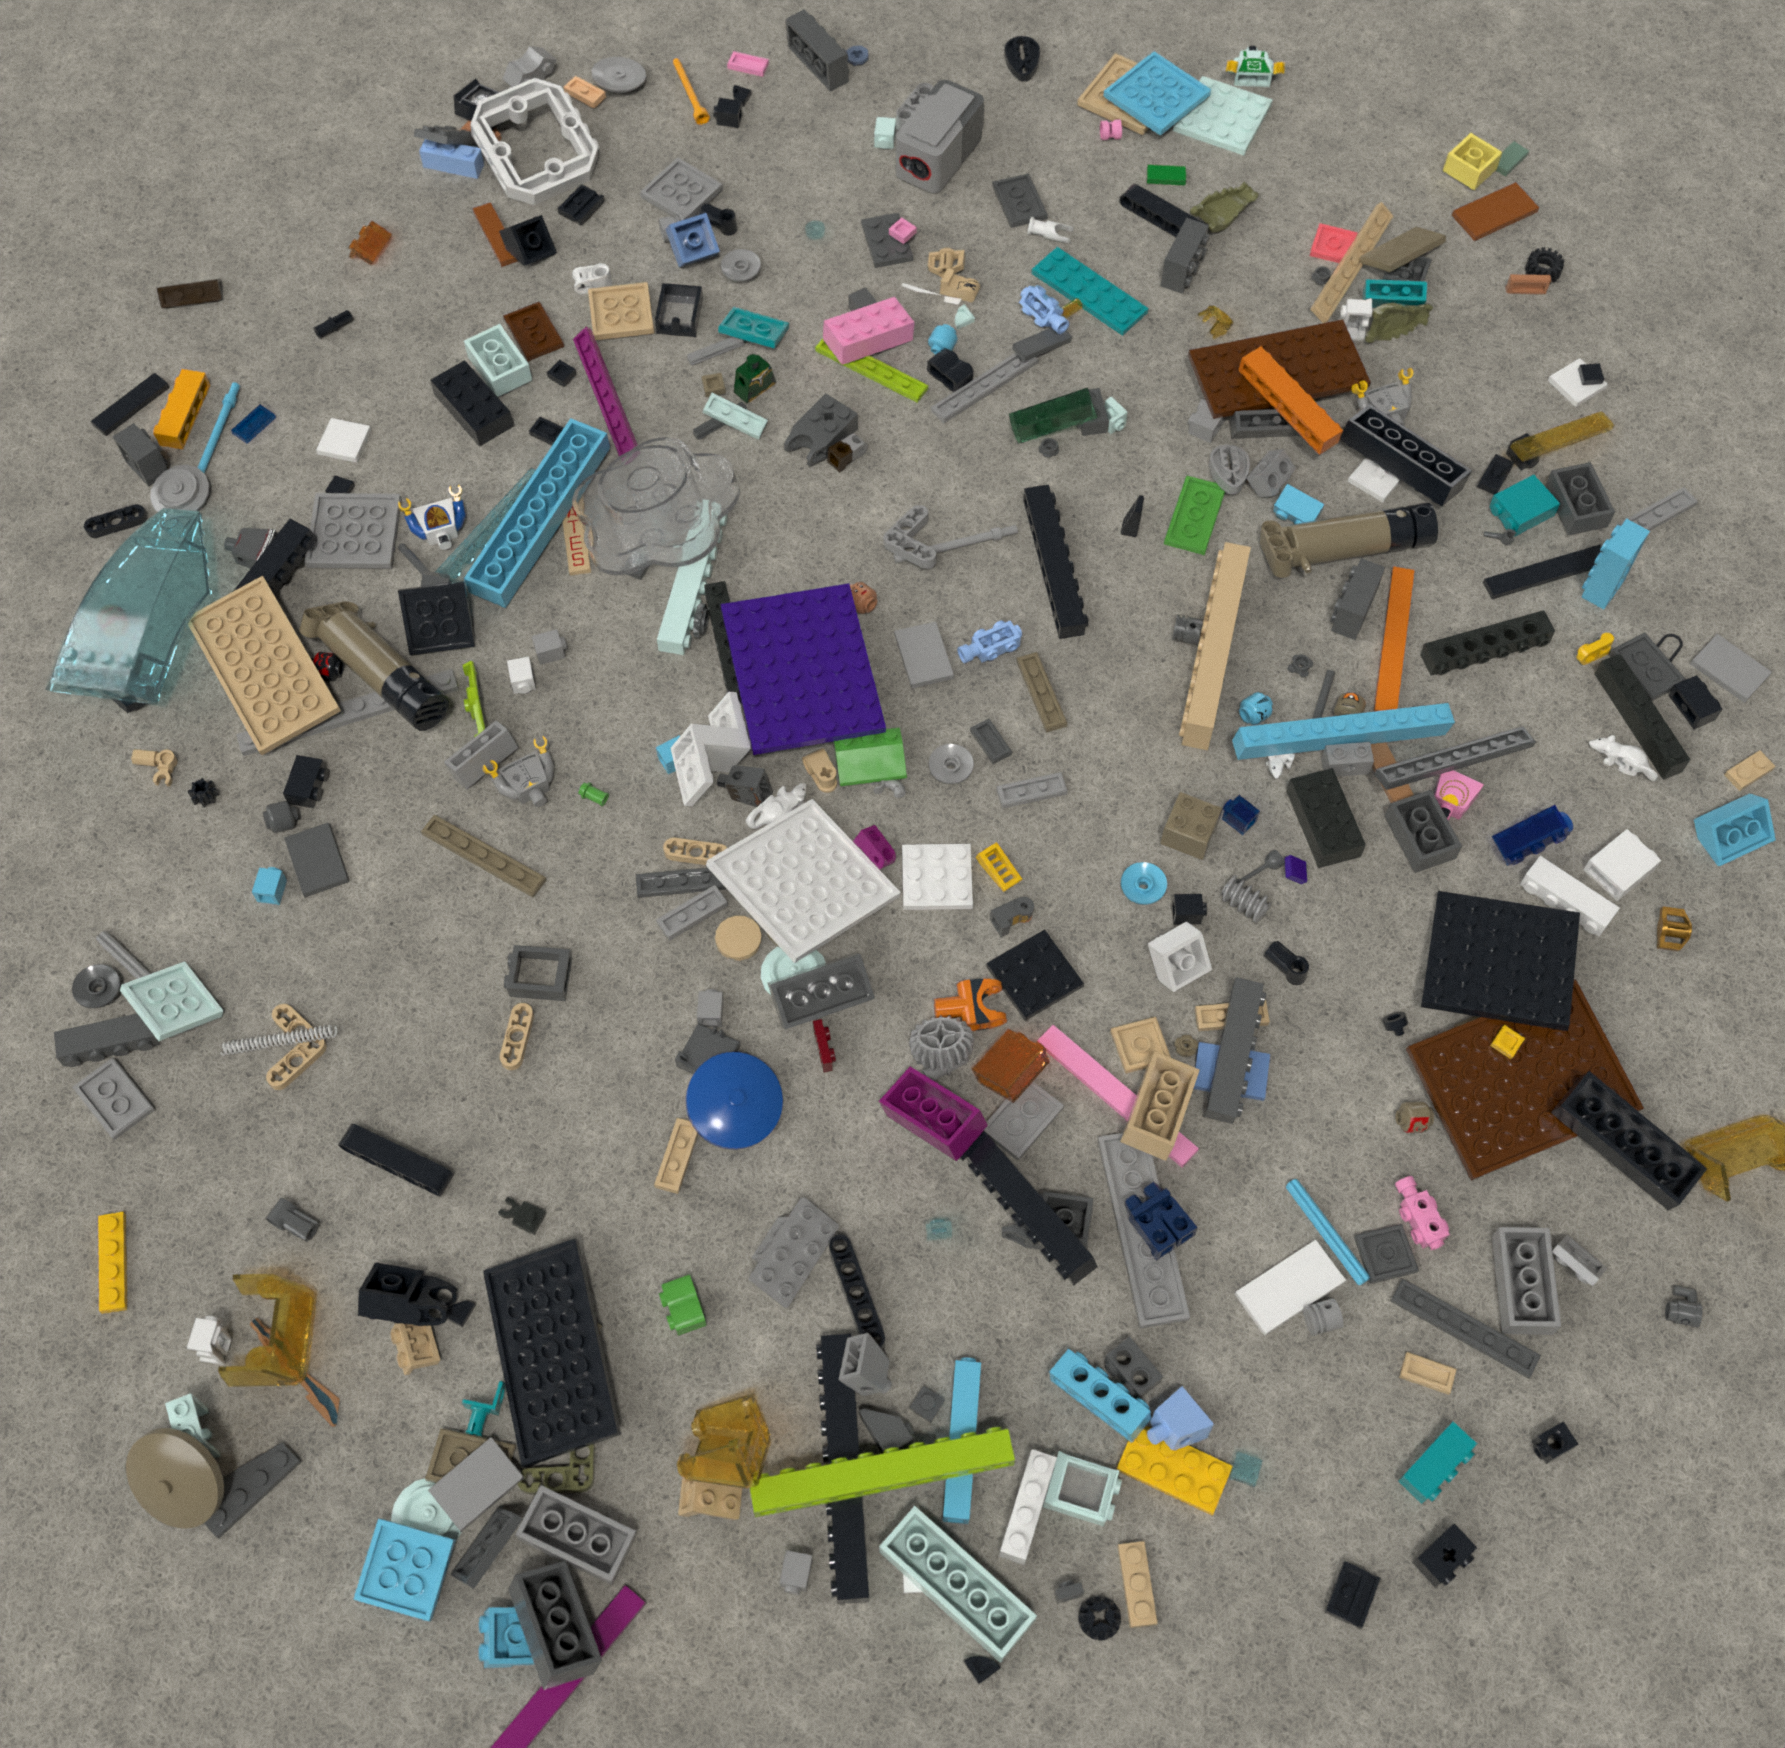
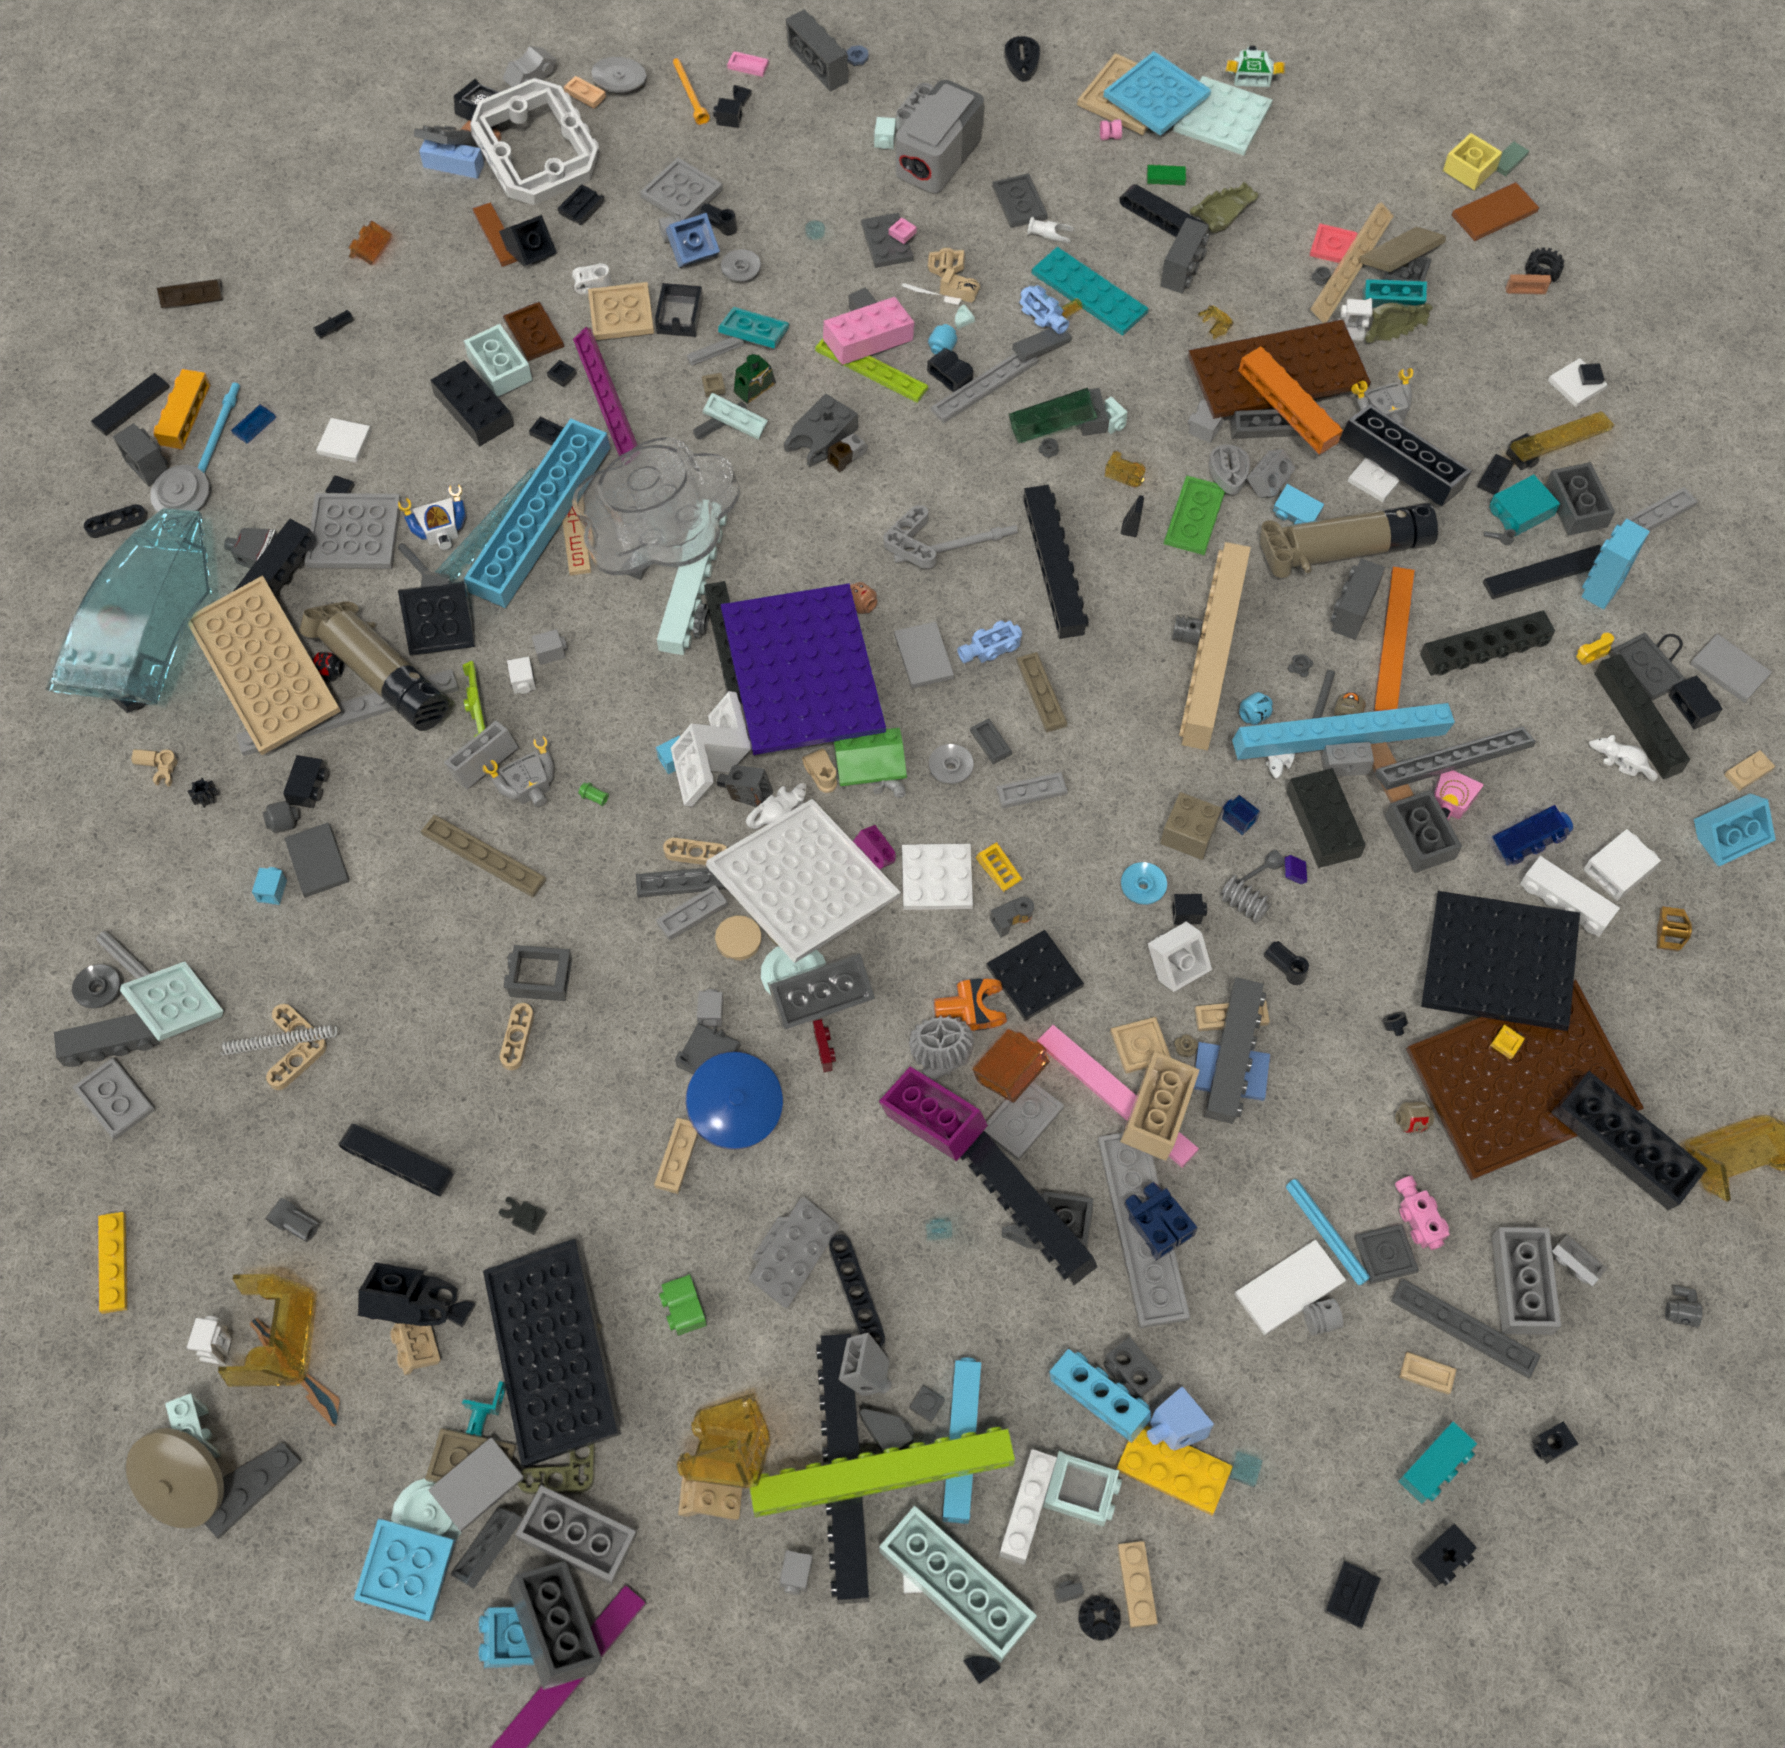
(1124, 470): none -> clear yellow leg

